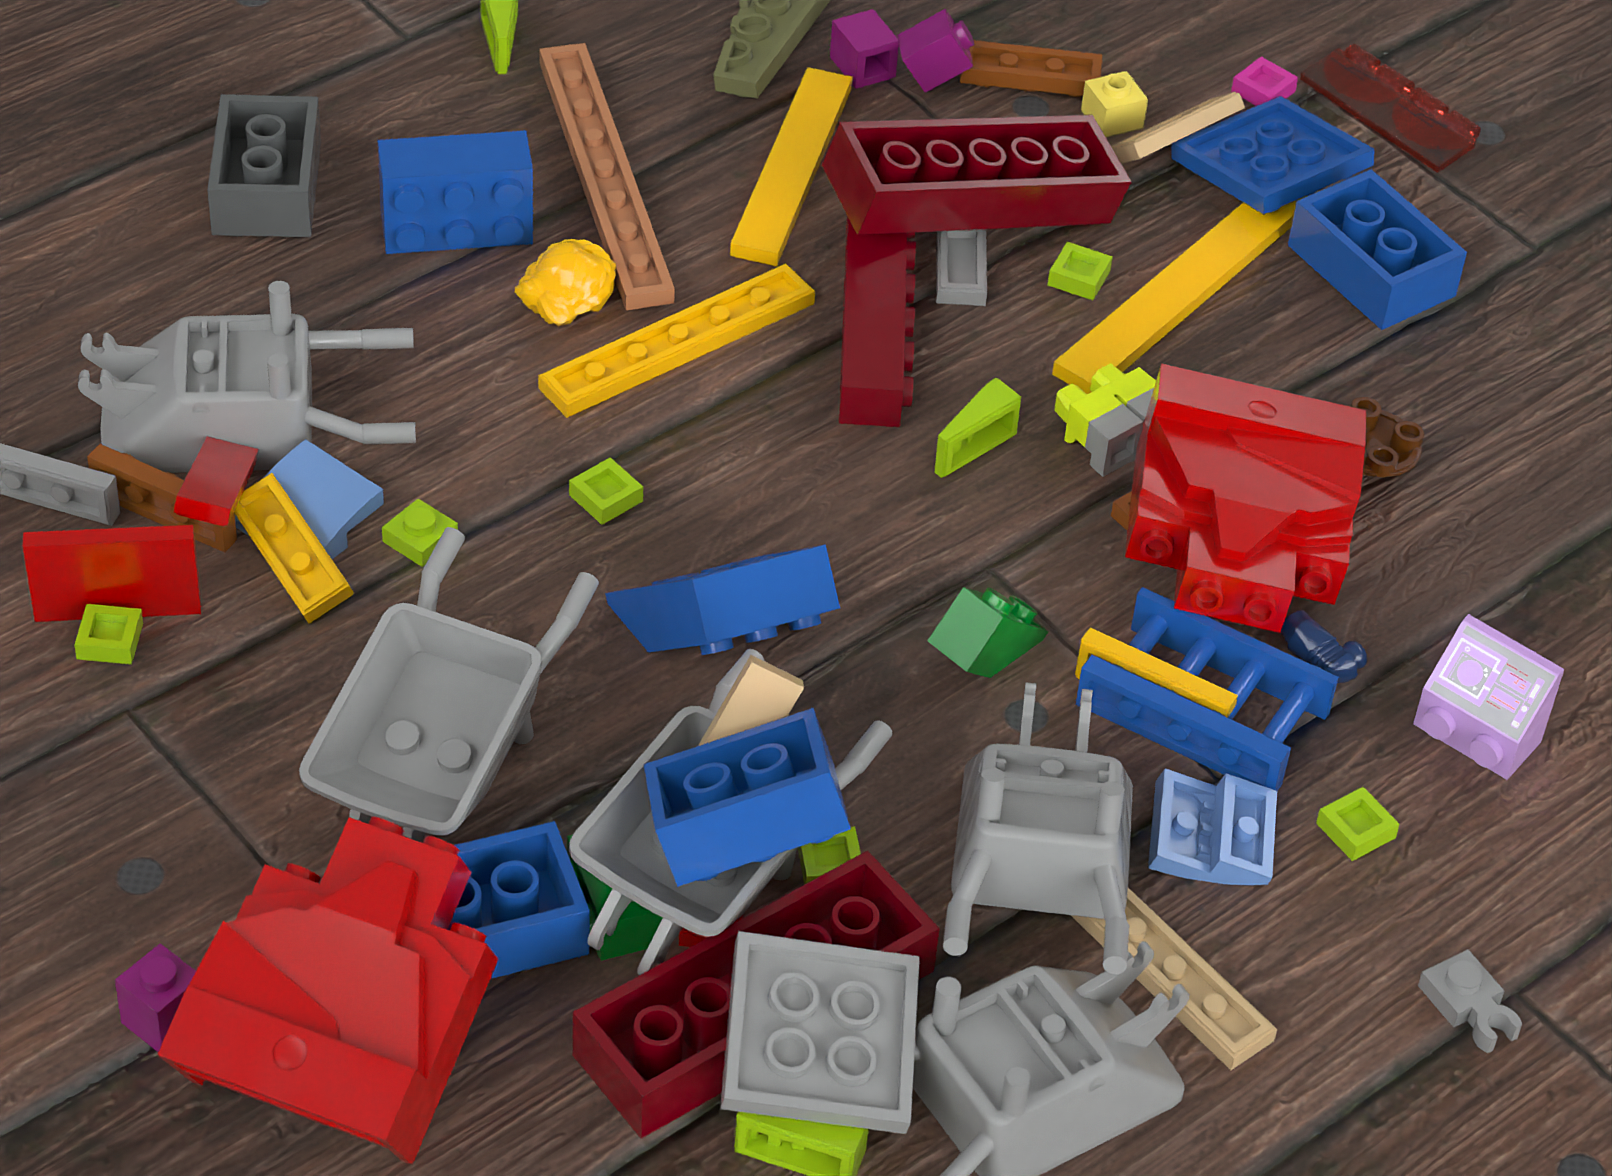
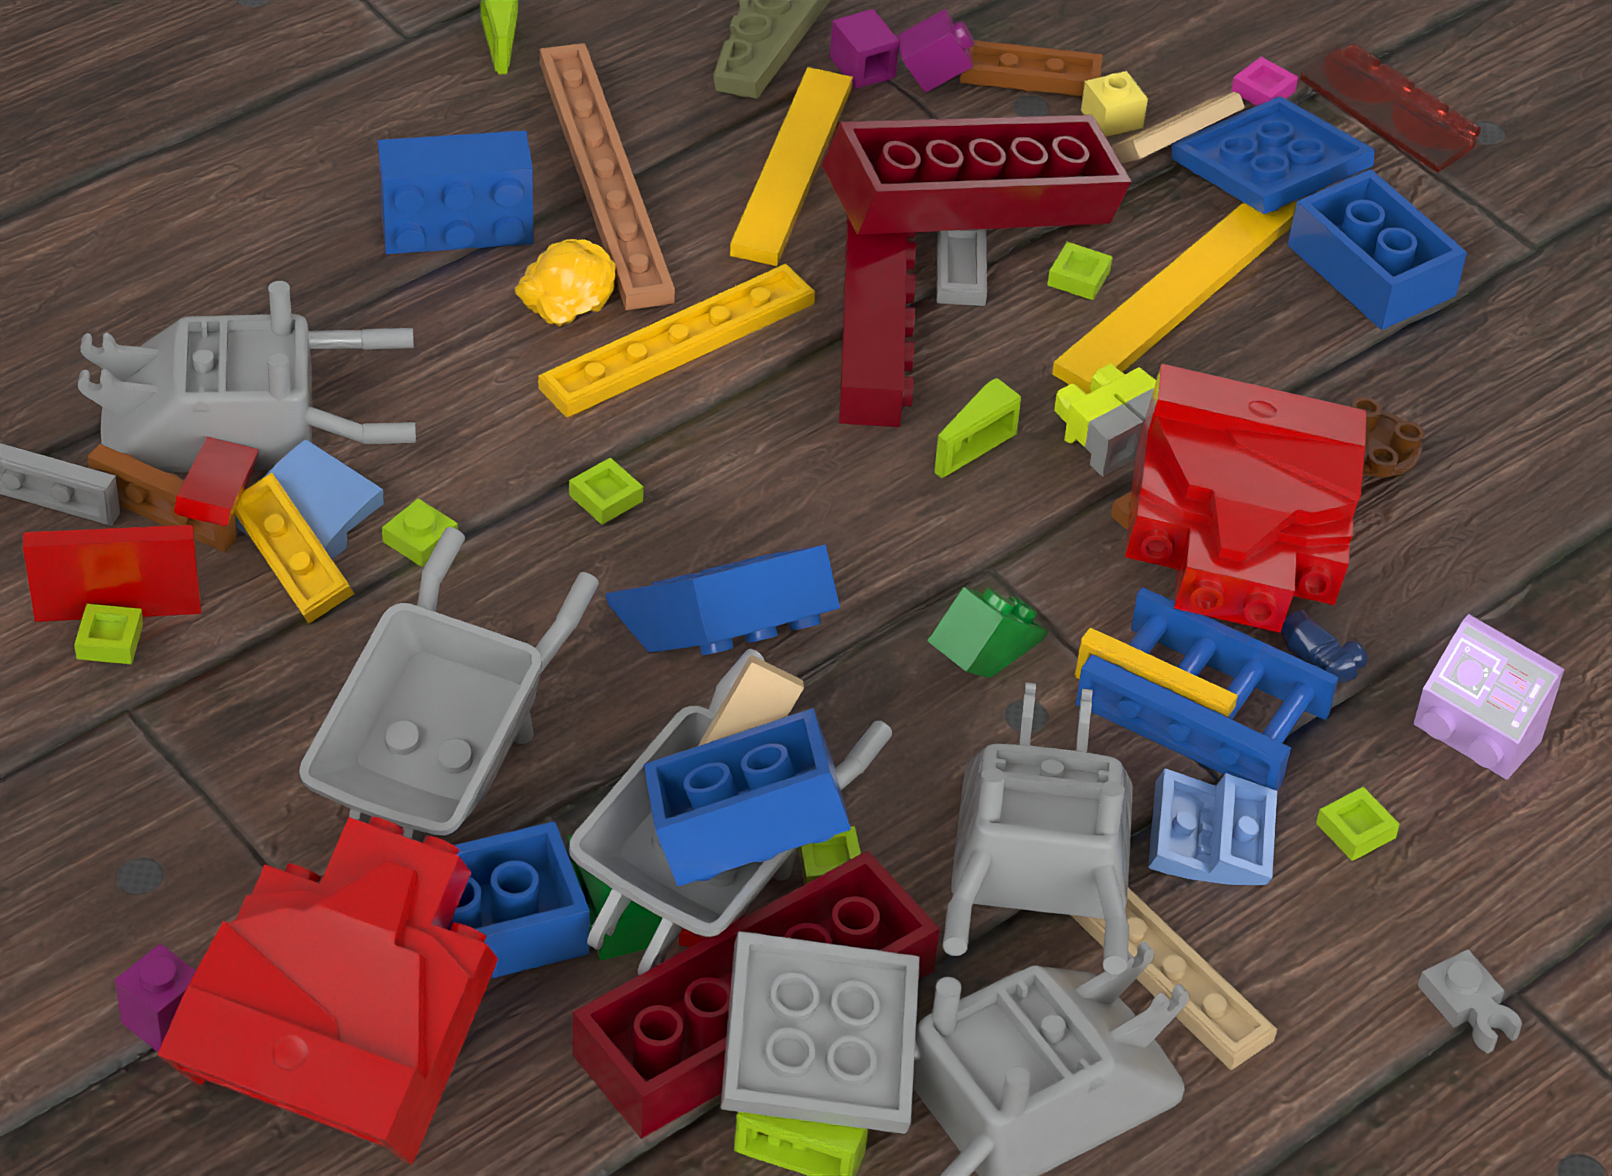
(264, 166): dark grey brick -> none

